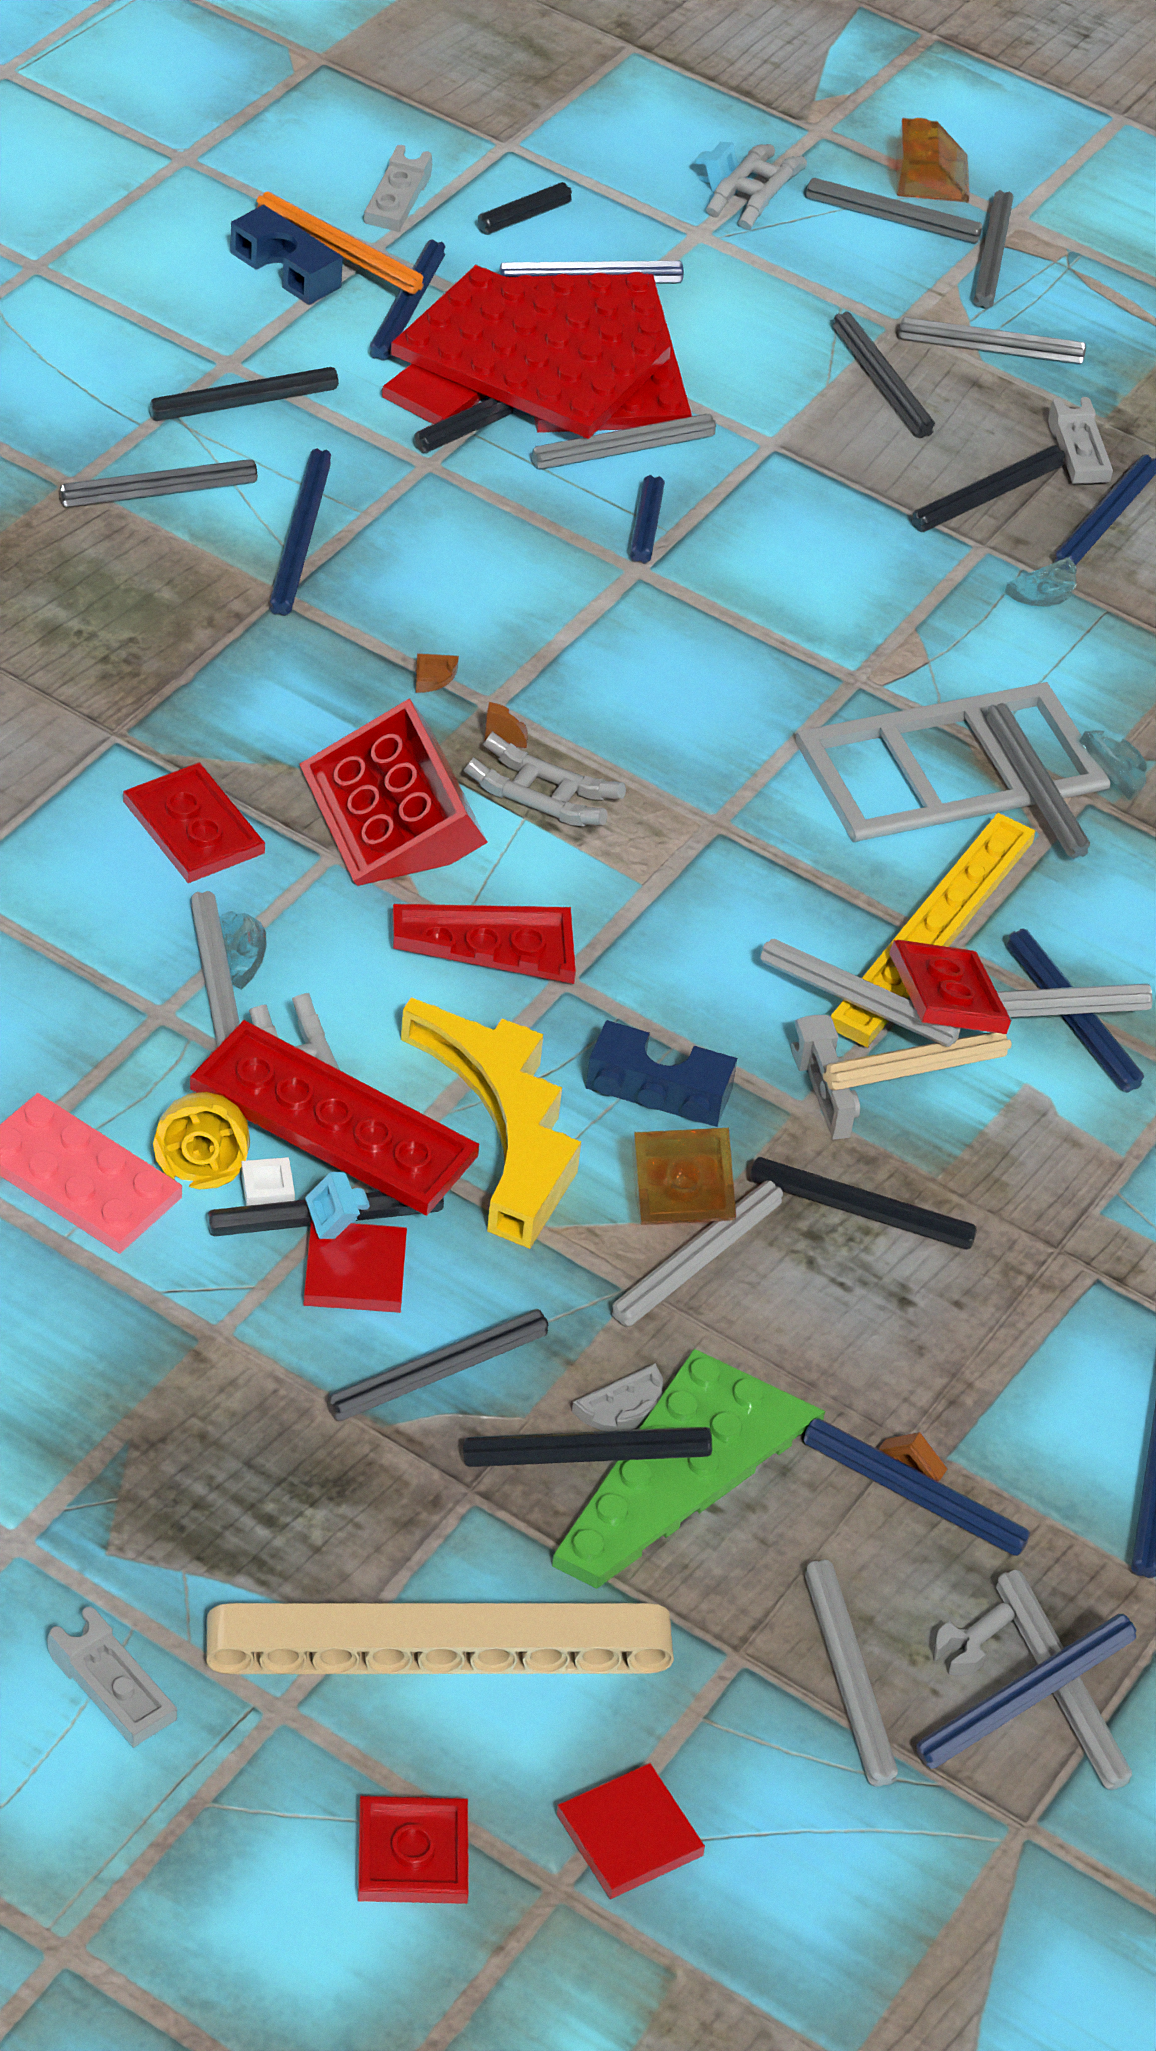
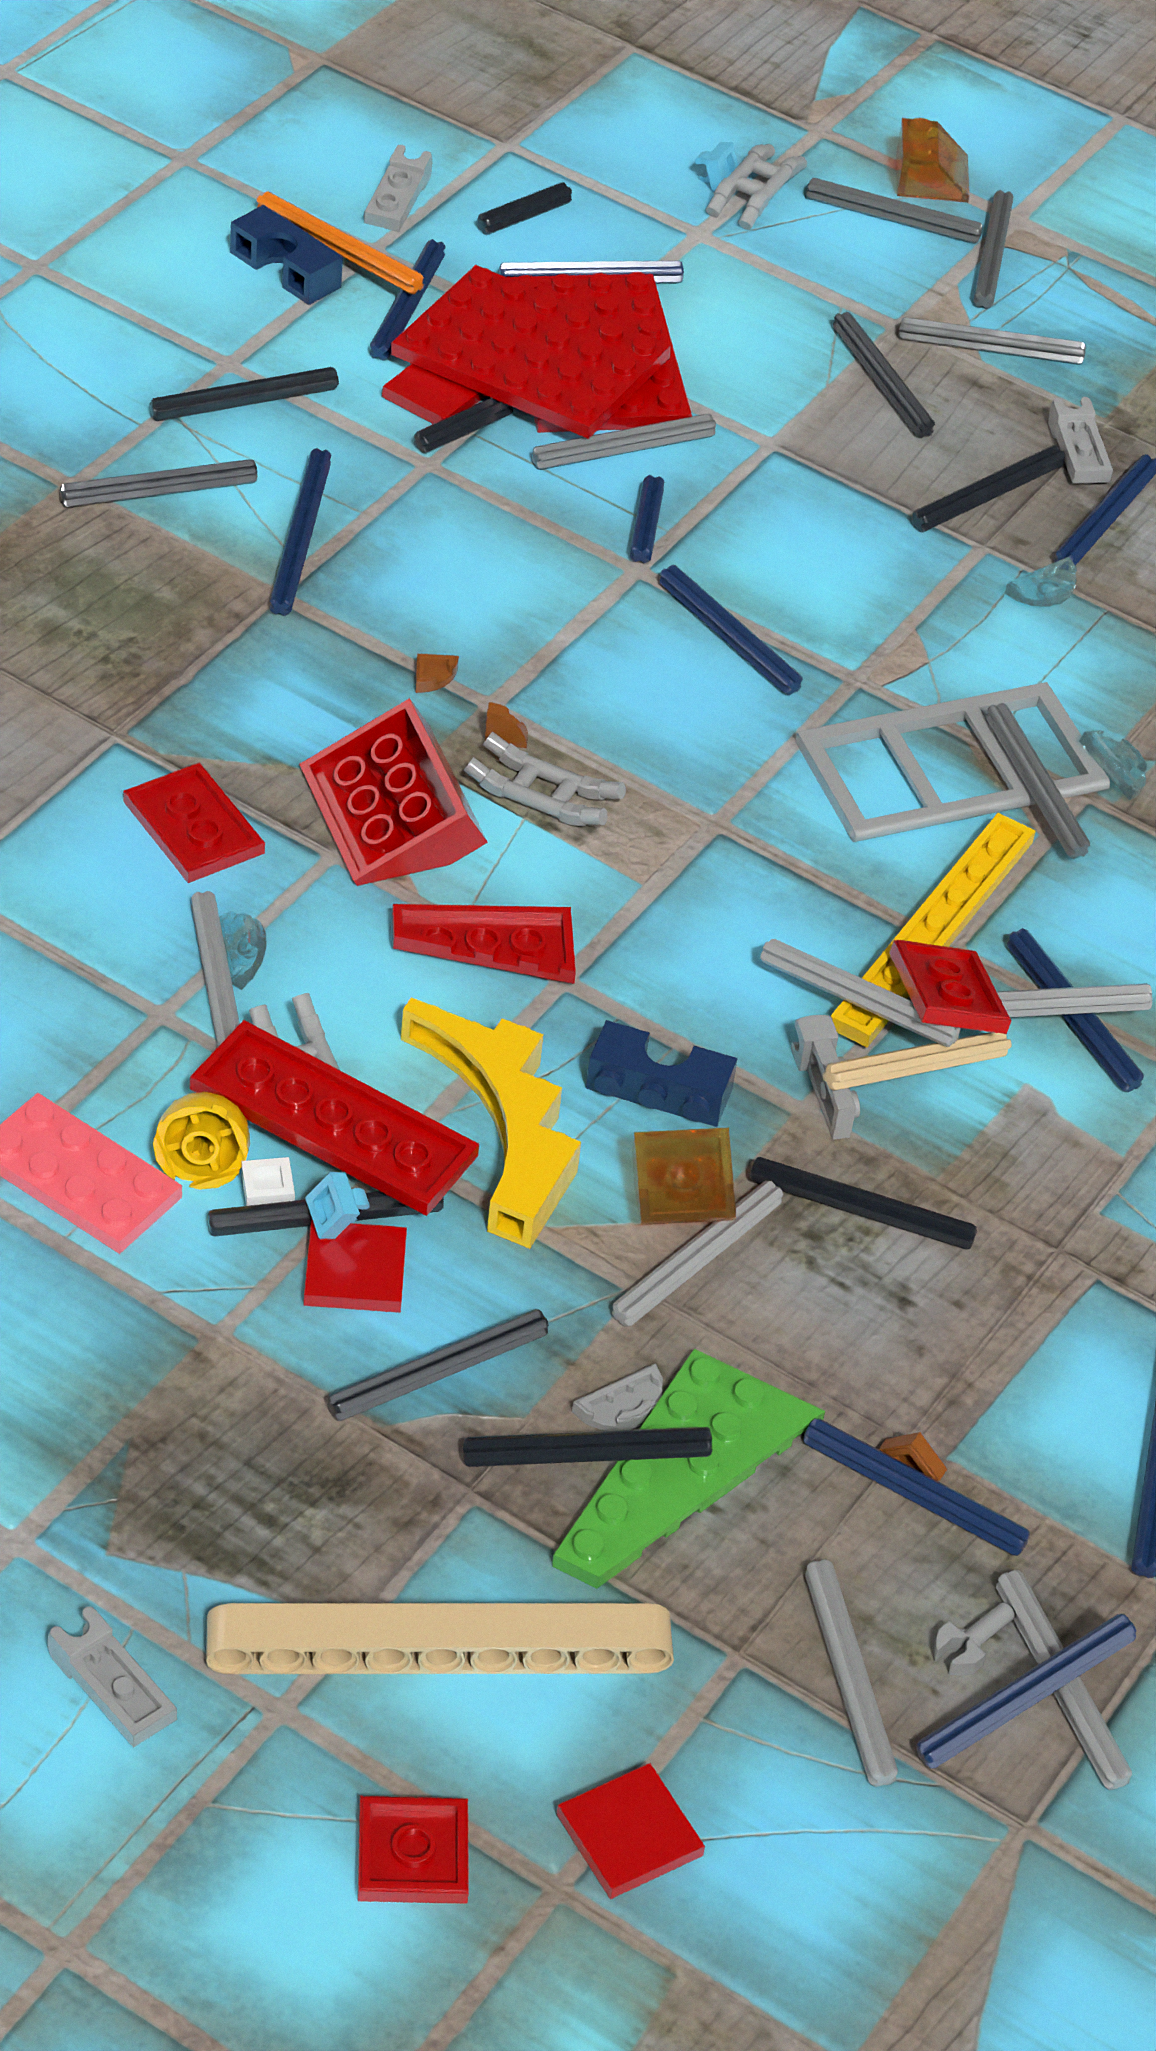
(731, 630): none -> dark blue axle

